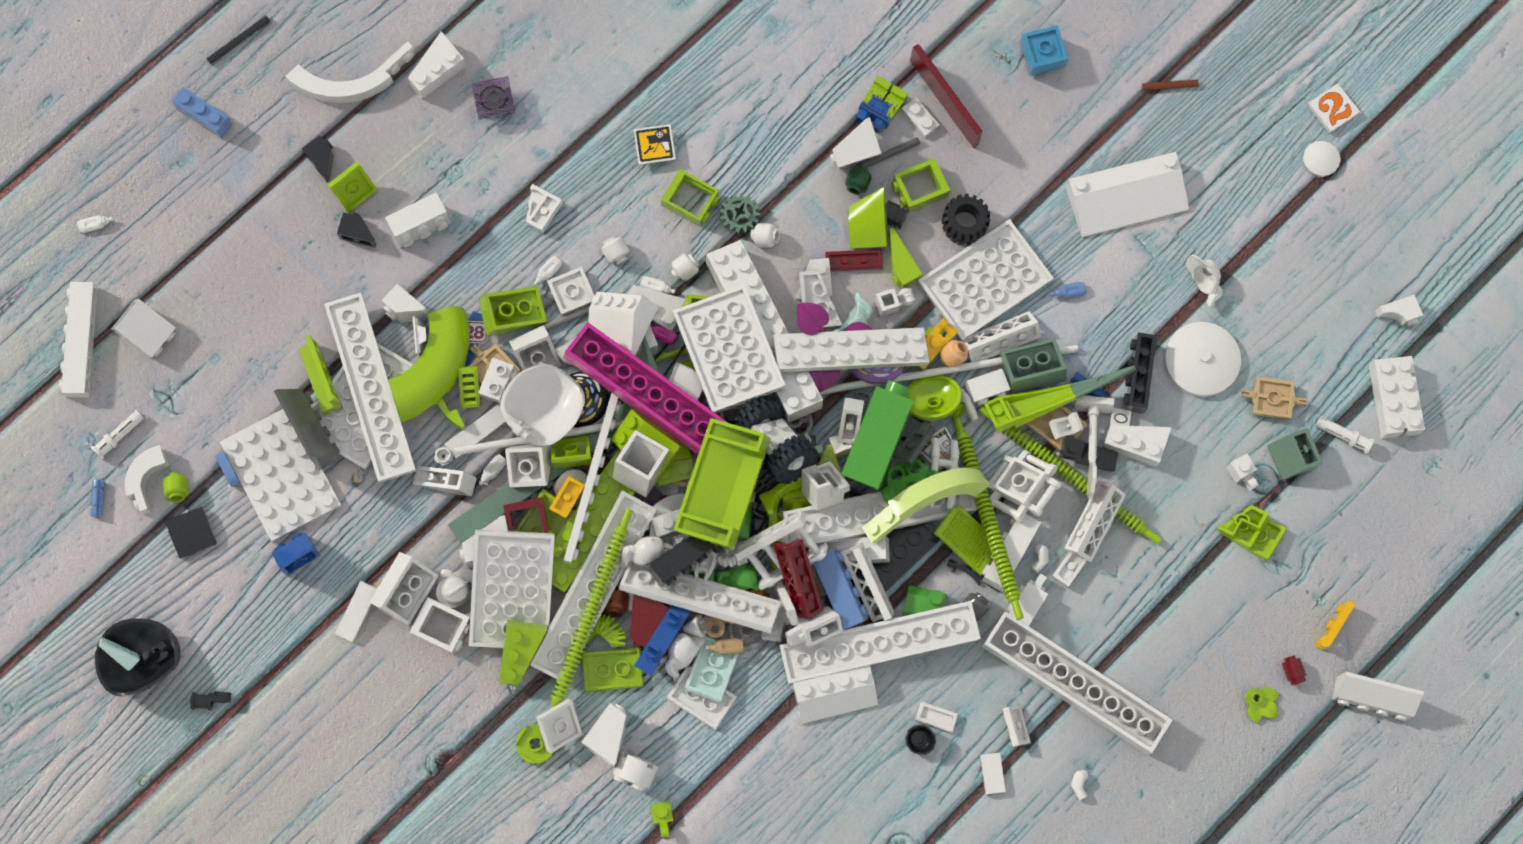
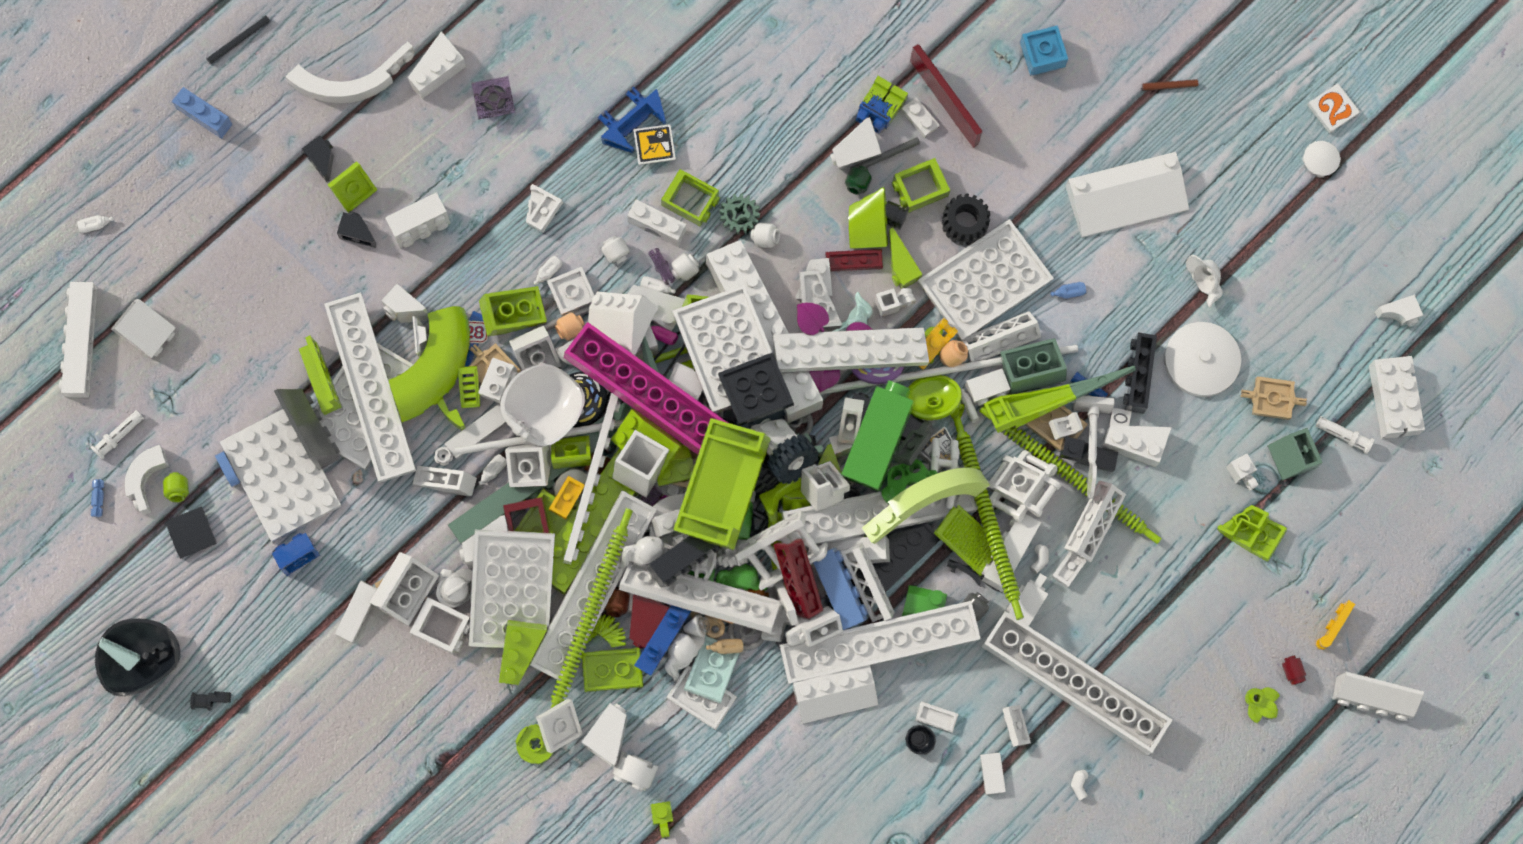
(569, 326): none -> light nougat head
(619, 129): none -> blue hose
(661, 266): none -> clear purple pin
(667, 227): none -> white arch
(755, 389): none -> black plate

